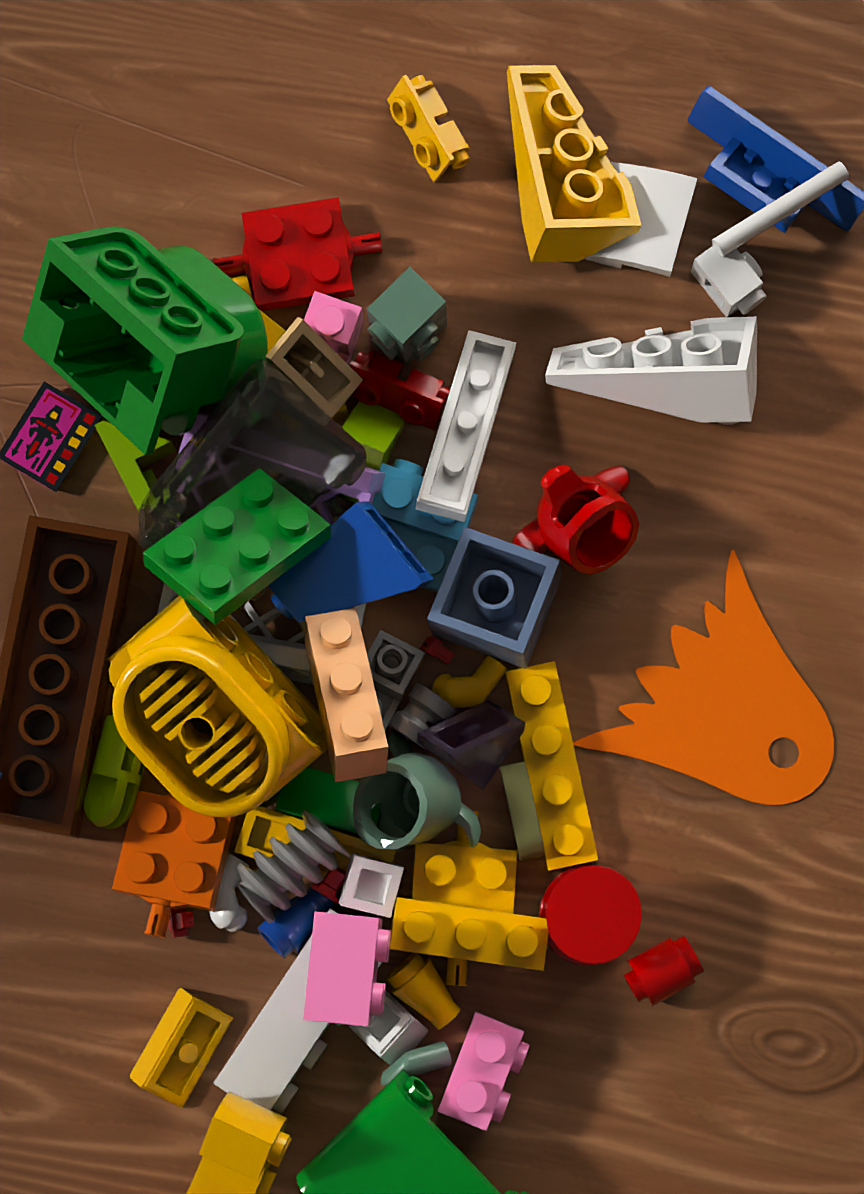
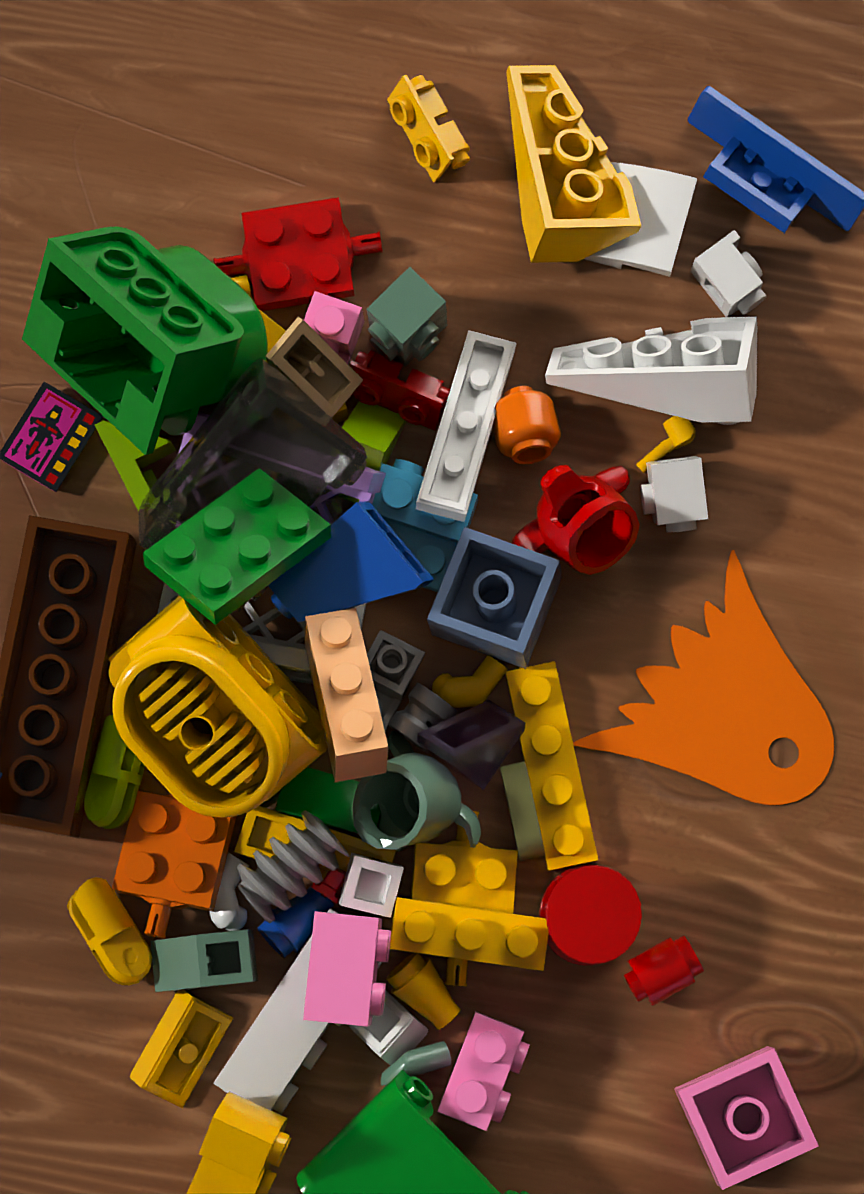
(110, 932): none -> yellow arm
(180, 922): red piece -> none
(204, 960): none -> sand green slope
(433, 647): red piece -> none
(526, 425): none -> orange head
(675, 493): none -> white brick
(680, 433): none -> yellow hand
(746, 1117): none -> bright pink brick
(780, 208): white bar -> none

